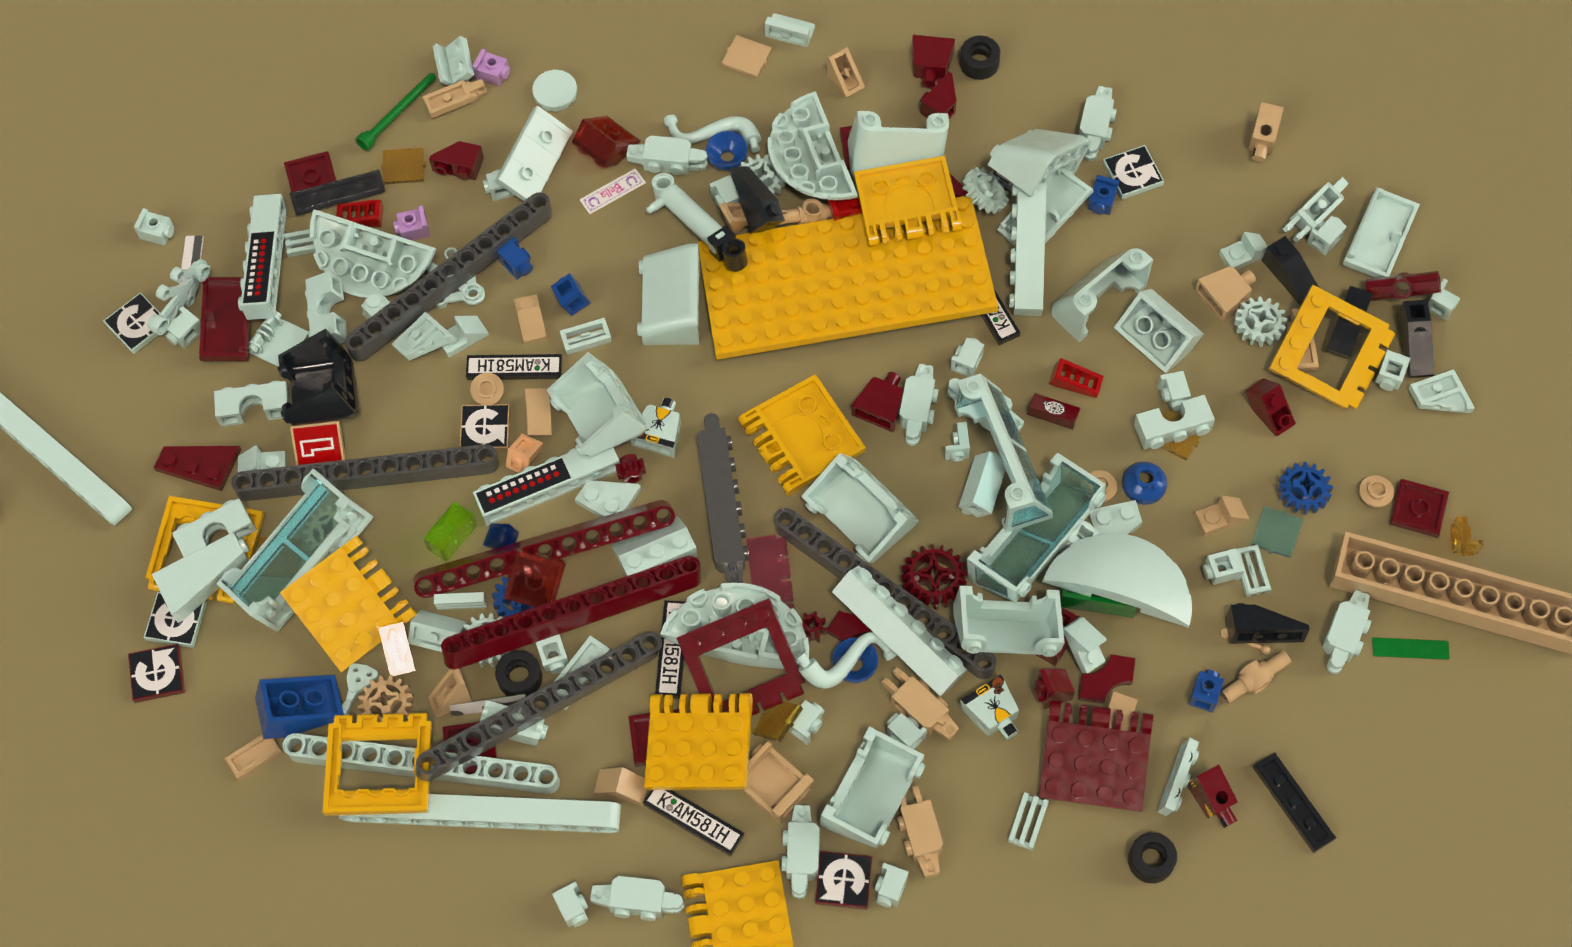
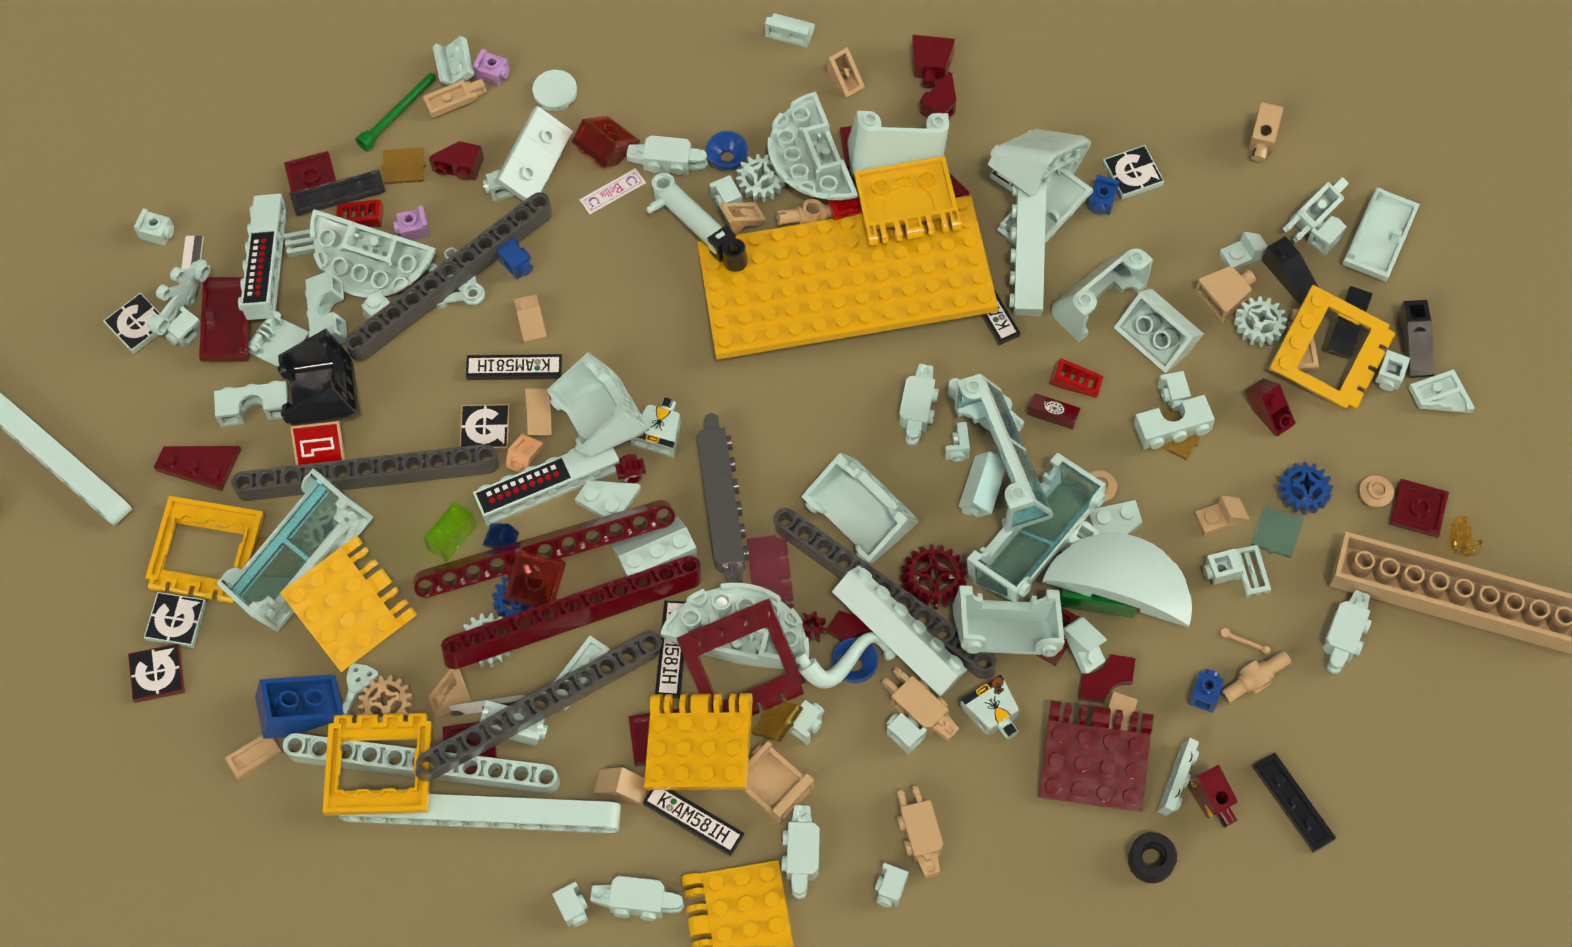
(194, 577): light aqua slope -> none
(230, 517): light aqua arch -> none
(255, 459): light aqua slope -> none
(397, 649): tile -> none
(422, 338): light aqua wing -> none
(431, 629): light aqua panel -> none
(460, 601): light aqua tile -> none
(466, 332): light aqua slope -> none
(487, 389): tan piece -> none
(515, 660): black tyre -> none
(549, 647): light aqua brick -> none
(570, 294): blue brick -> none
(588, 339): light aqua tile -> none
(670, 296): light aqua windscreen -> none
(733, 123): light aqua animal -> none
(746, 56): tan piece -> none
(757, 201): black slope -> none
(804, 430): yellow hinge -> none
(843, 880): tile -> none
(872, 789): light aqua windscreen -> none
(880, 402): dark red torso -> none
(967, 357): light aqua brick -> none
(979, 46): black tyre -> none
(985, 190): light aqua gear -> none
(1034, 801): light aqua tile -> none
(1053, 685): dark red slope -> none
(1096, 119): light aqua hinge -> none
(1144, 492): blue piece -> none
(1261, 625): black slope -> none
(1410, 648): green sticker -> none
(1418, 284): dark red piece -> none
(1443, 303): light aqua panel -> none

